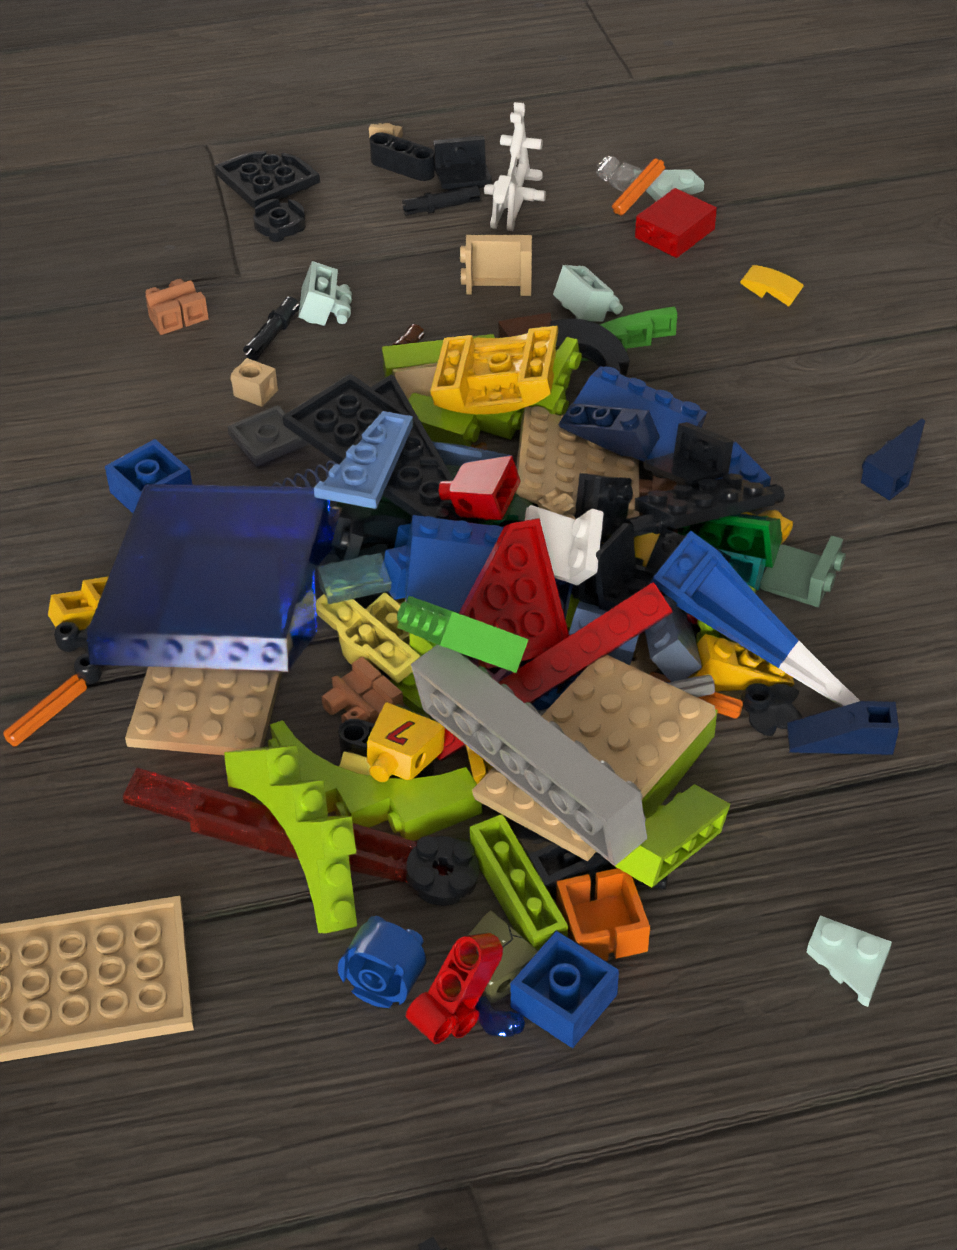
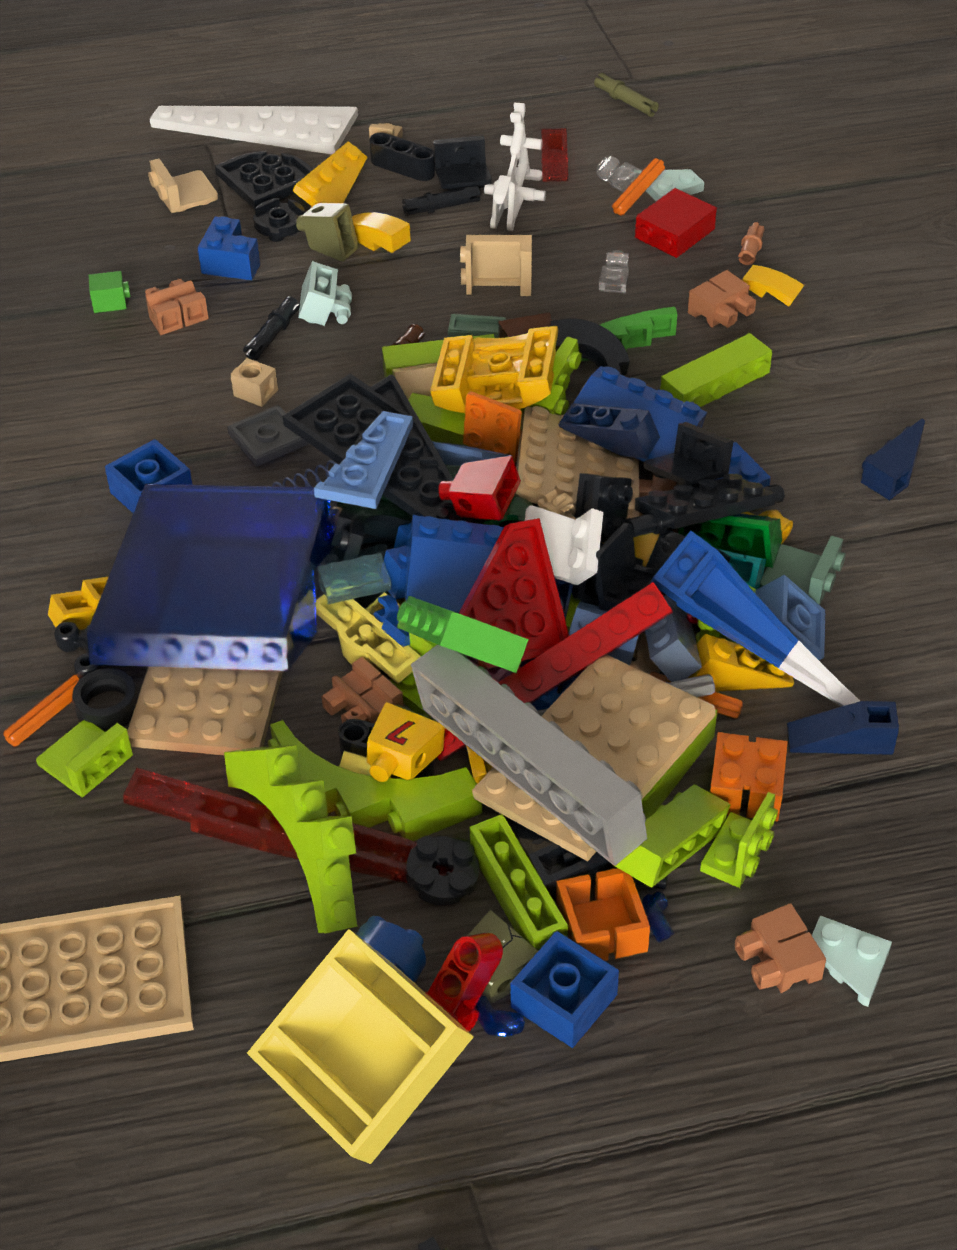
(86, 756): none -> lime bracket
(99, 682): none -> black tyre
(108, 291): none -> bright green brick
(182, 190): none -> tan bracket
(227, 252): none -> blue brick
(293, 127): none -> white wing
(329, 230): none -> olive torso
(333, 177): none -> yellow wing
(359, 1047): none -> light yellow slope
(381, 230): none -> yellow slope
(389, 619): none -> blue plate
(473, 325): none -> sand green tile
(491, 425): none -> orange bracket
(554, 155): none -> clear red slope
(585, 294): light aqua brick -> none
(616, 272): none -> clear plate
(618, 90): none -> olive pin
(653, 907): none -> clear blue arm
(719, 371): none -> lime brick
(721, 300): none -> nougat hips
(739, 843): none -> lime bracket
(751, 244): none -> nougat axle
(751, 767): none -> orange piece
(770, 706): black plate -> none
(784, 949): none -> nougat hips
(797, 612): none -> medium blue slope

